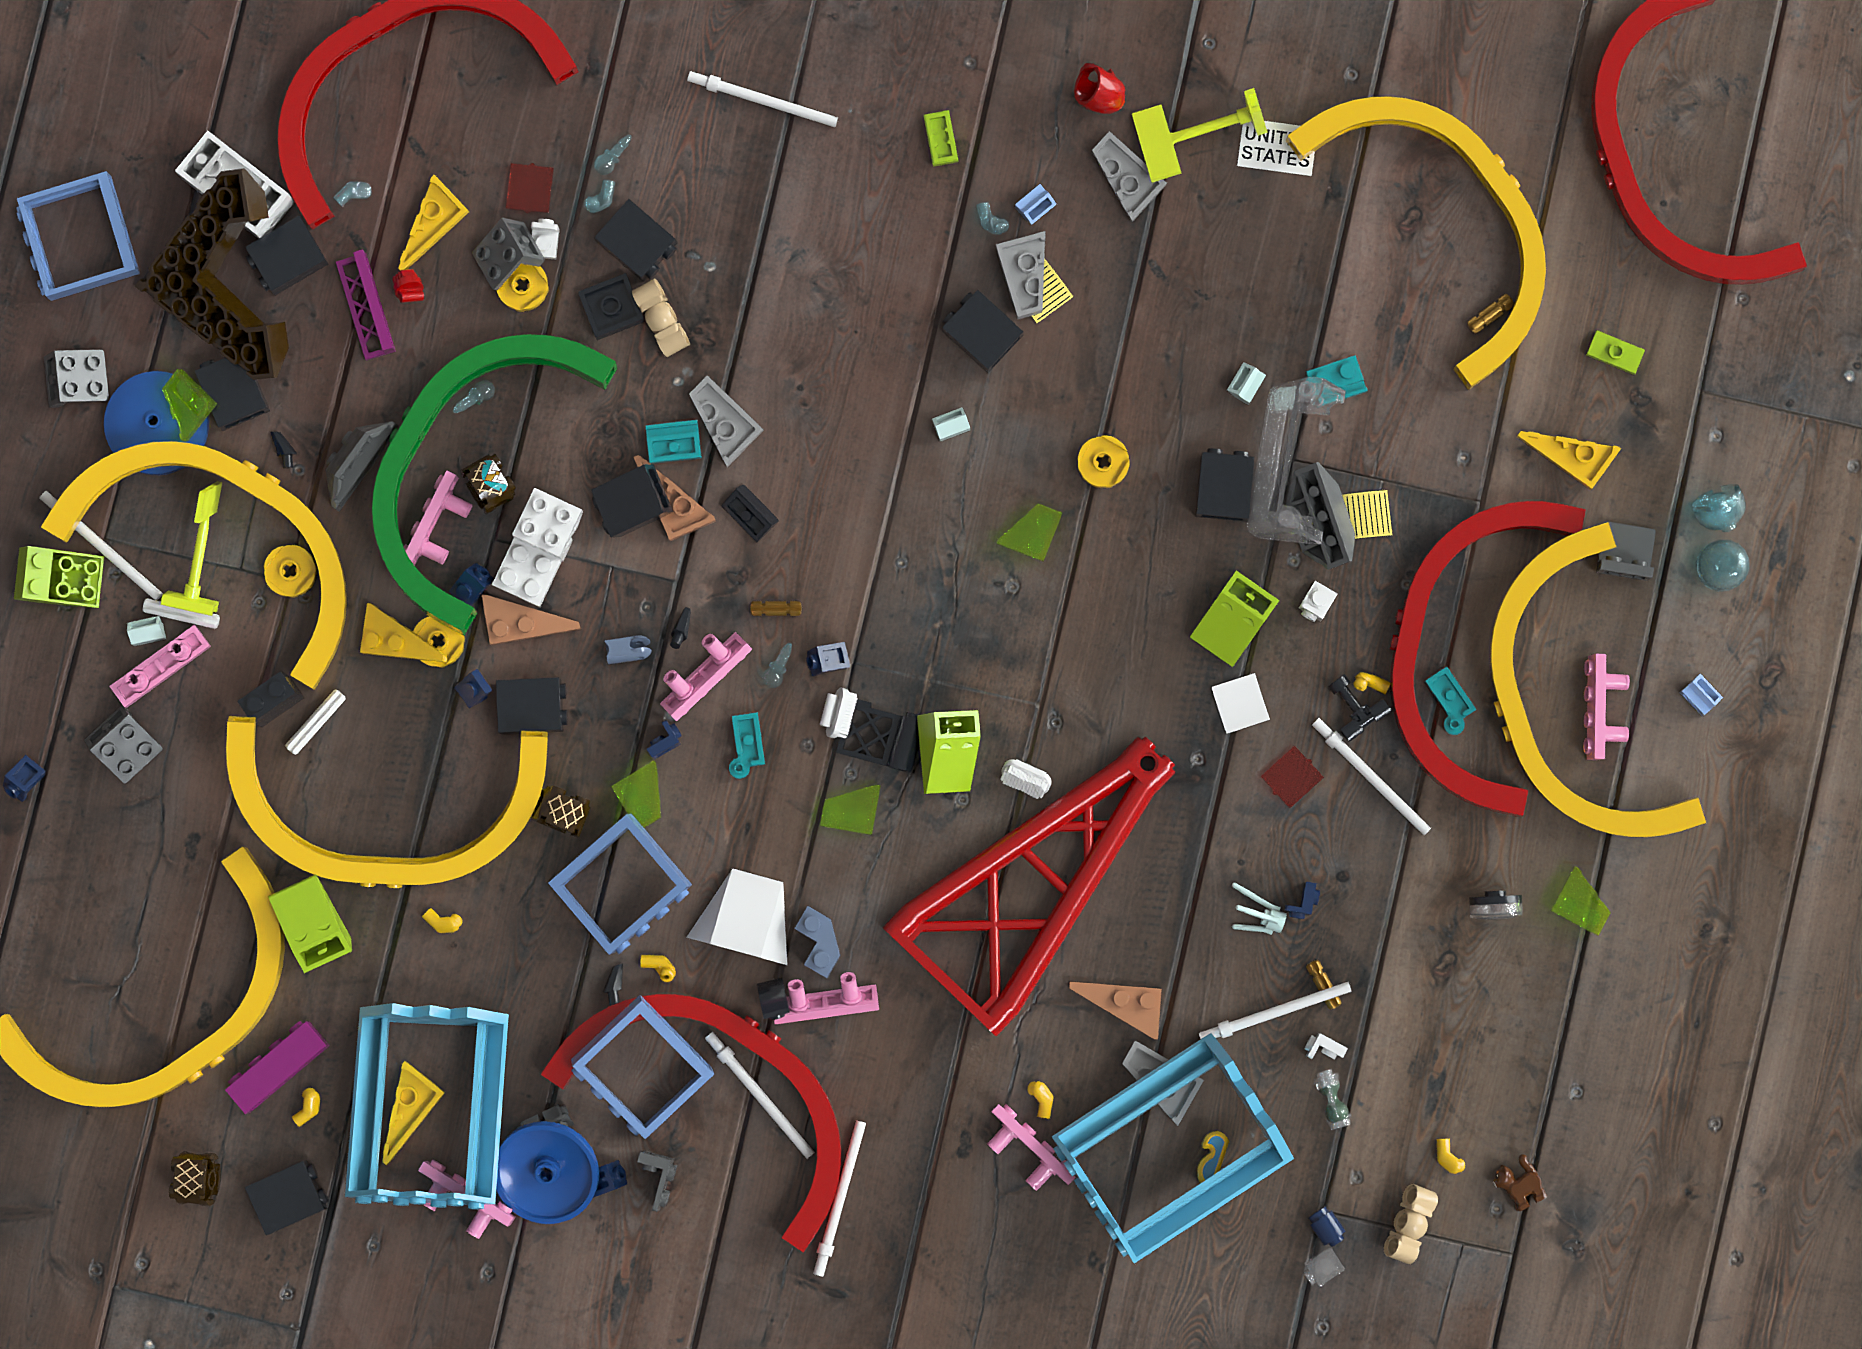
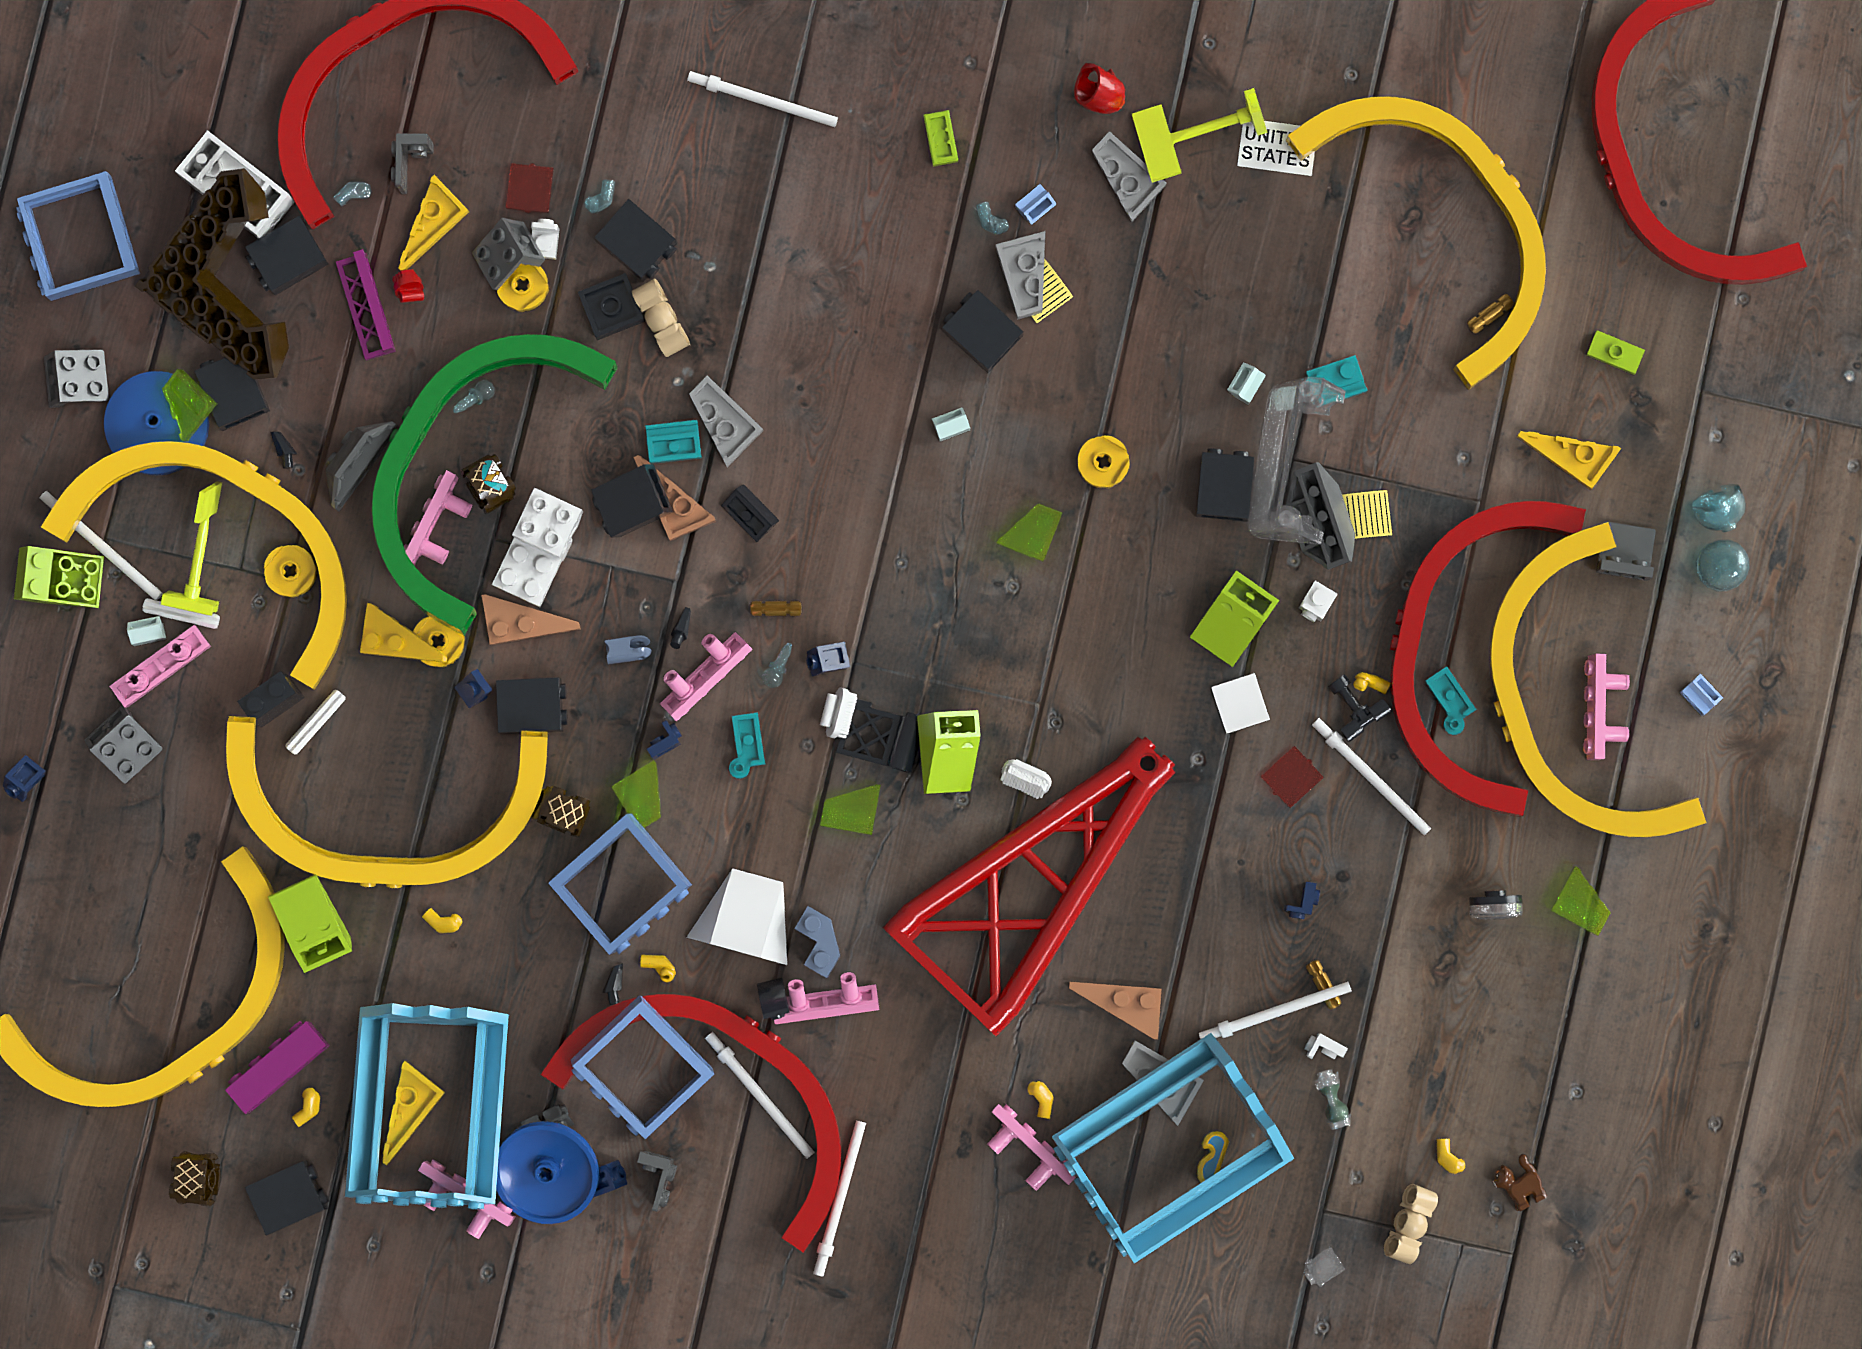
(415, 144): none -> dark grey bracket
(471, 584): dark blue bracket -> none
(606, 162): clear light blue bar -> none
(1272, 918): light aqua plant -> none
(1327, 1227): dark blue brick -> none

